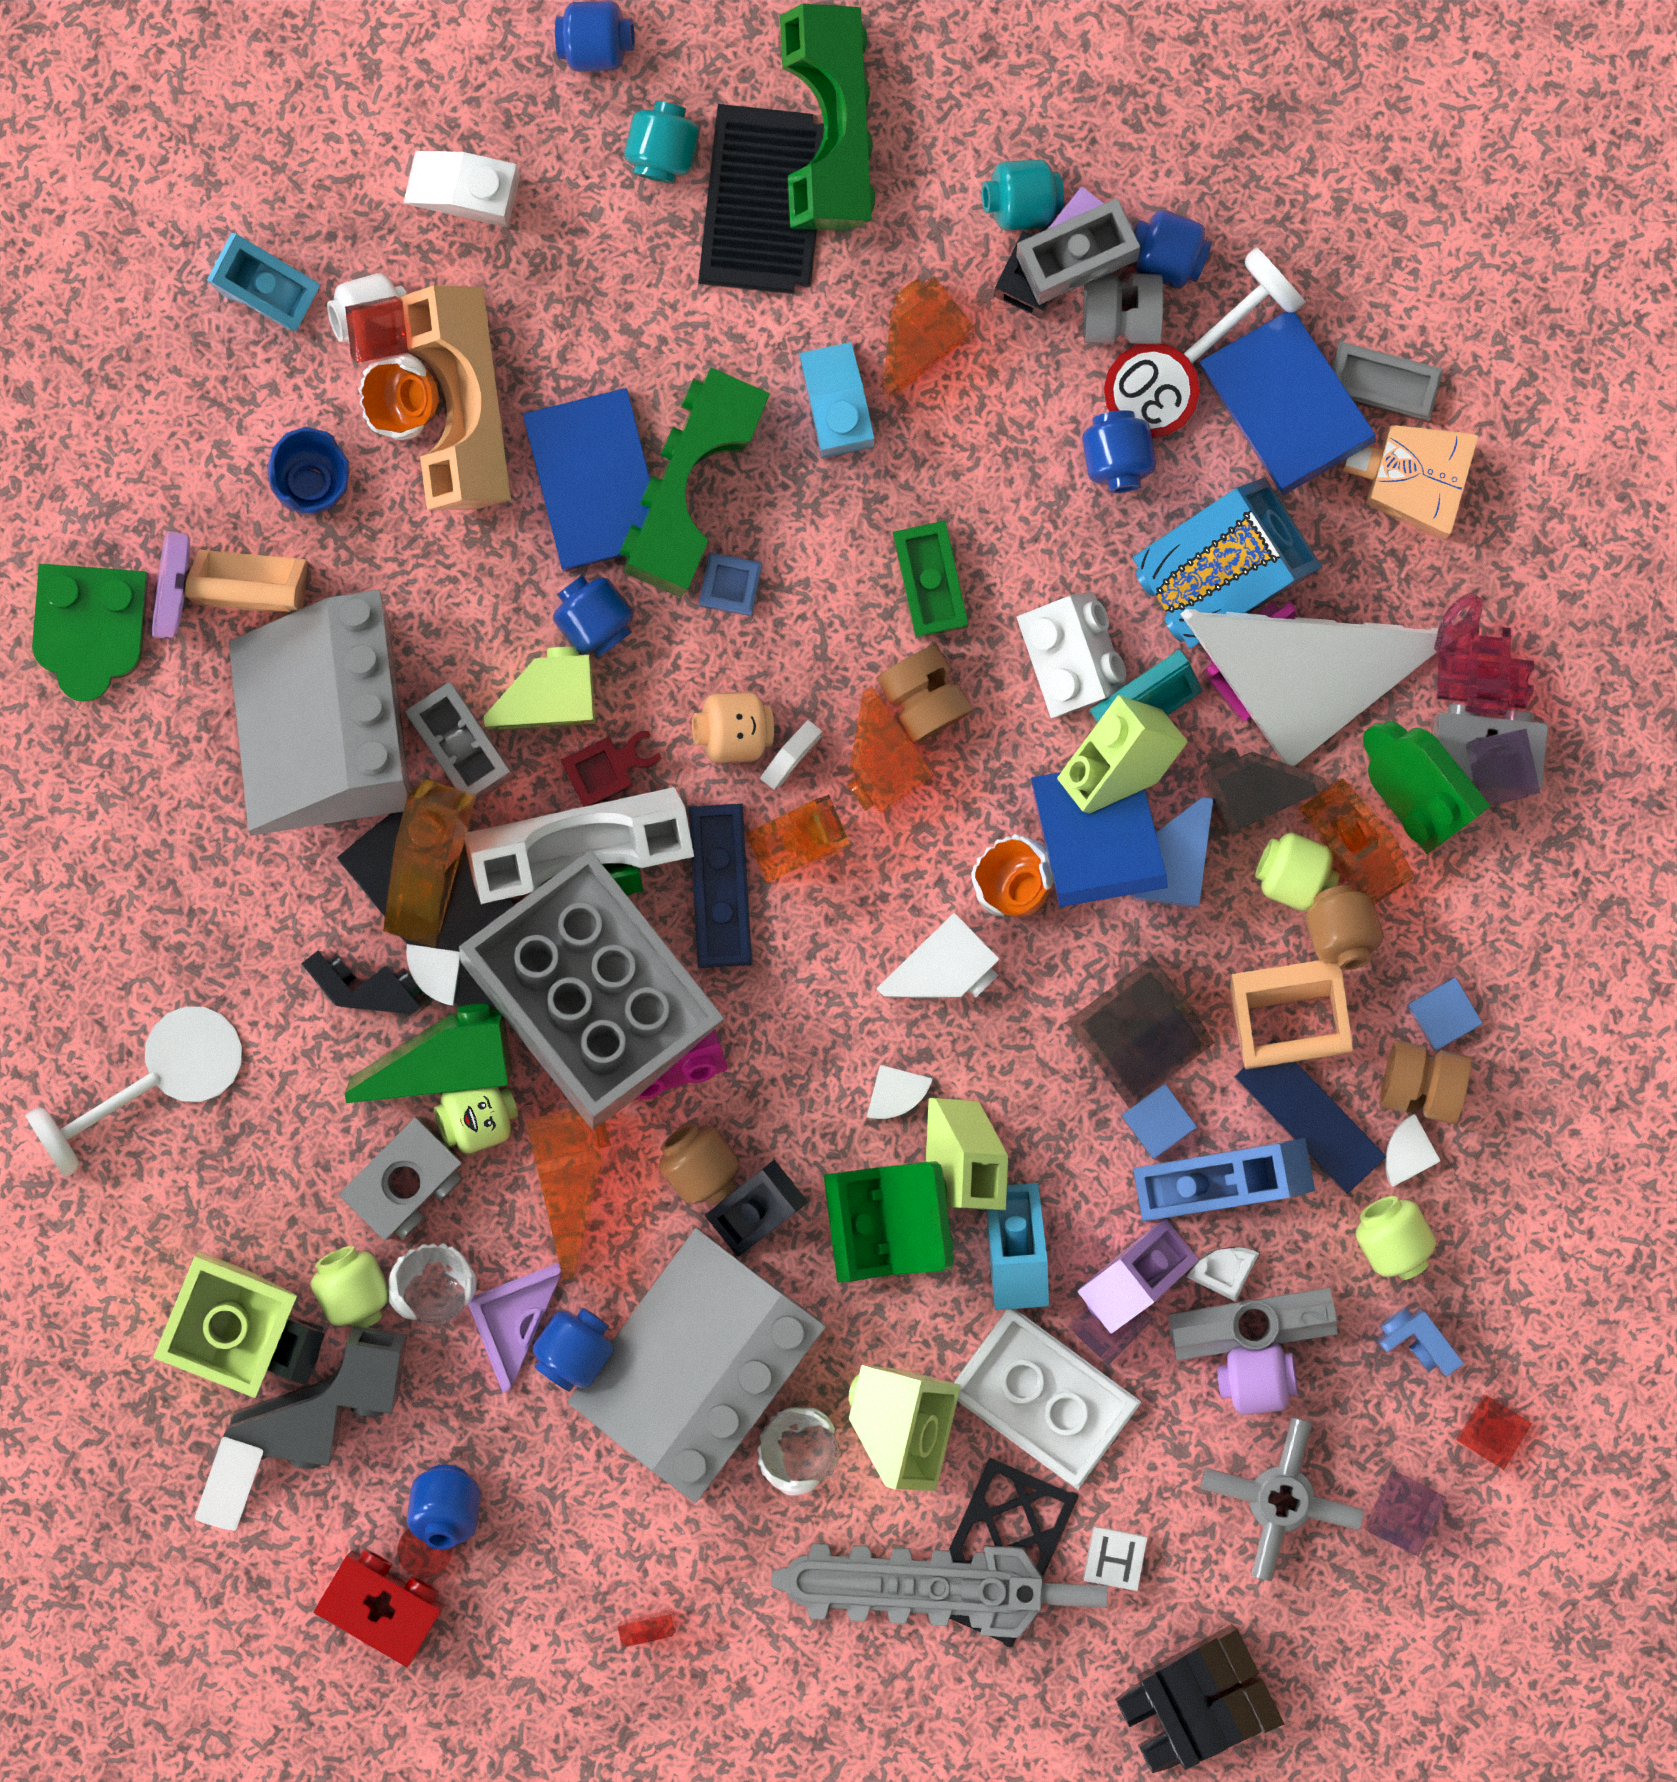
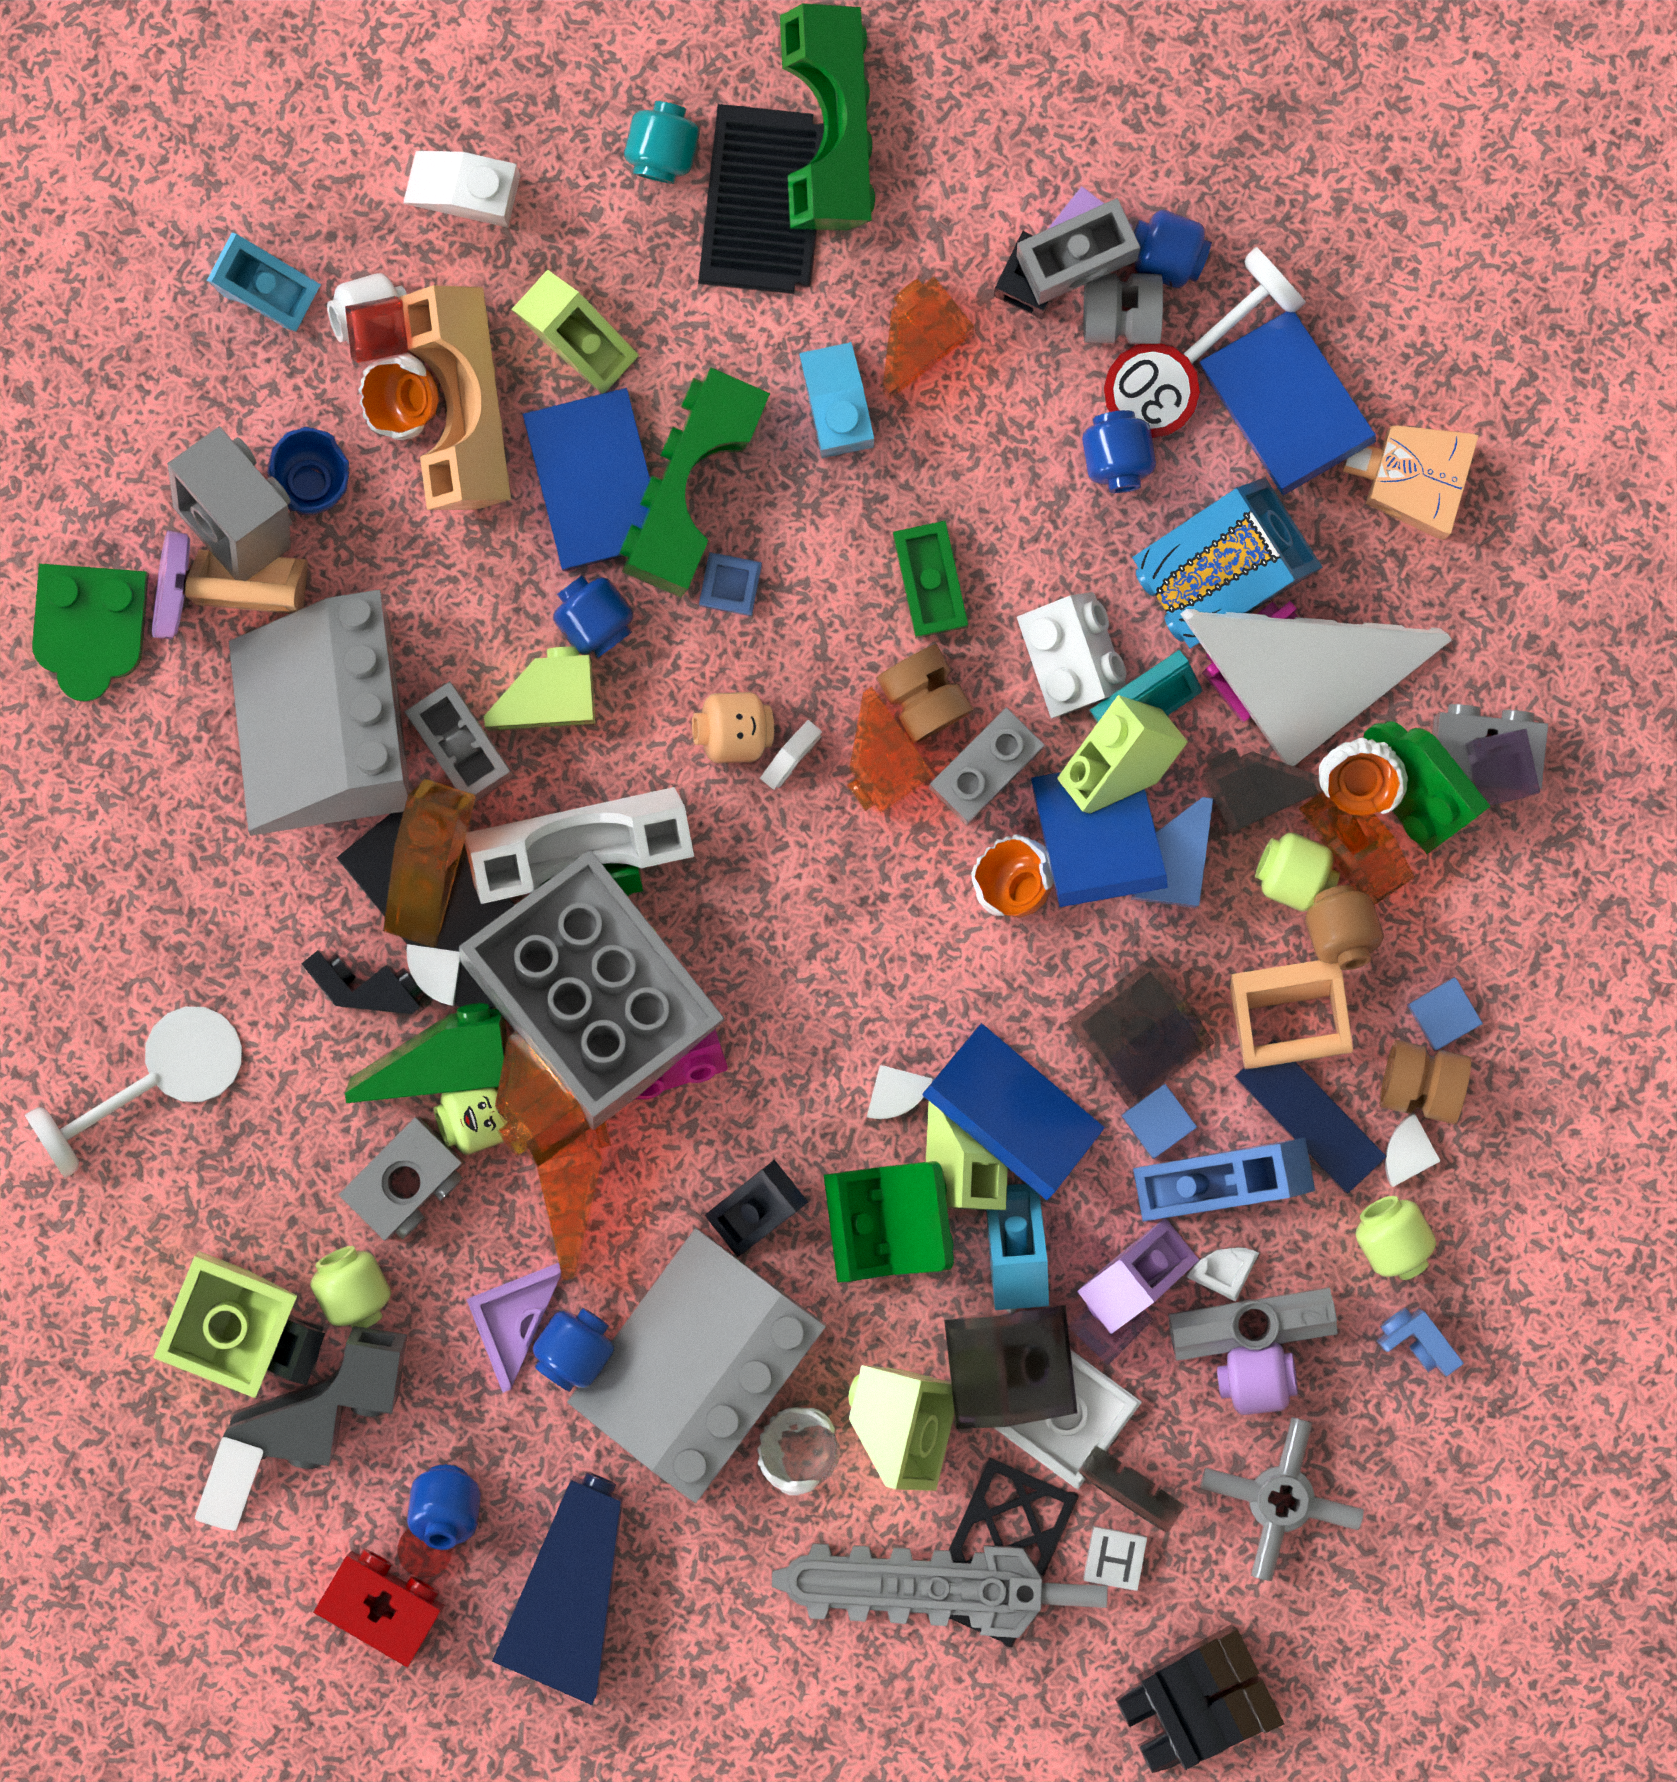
(231, 503): none -> light grey brick
(431, 1284): clear hair -> none
(535, 1105): none -> clear orange slope
(565, 1604): none -> dark blue slope
(575, 331): none -> yellowish green slope
(593, 36): blue head -> none
(602, 770): dark red plate -> none
(647, 1628): clear red tile -> none
(699, 1164): medium nougat head -> none
(720, 886): dark blue tile -> none
(798, 839): clear orange slope -> none
(944, 966): white slope -> none
(986, 766): none -> light grey brick
(1010, 1367): none -> clear smoke slope
(1013, 1111): none -> blue tile
(1023, 195): teal head -> none
(1131, 1489): none -> clear smoke tile
(1363, 777): none -> orange hair
(1387, 381): light grey tile -> none
(1405, 1512): clear purple panel -> none
(1480, 684): clear pink piece -> none
(1493, 1431): clear red tile -> none

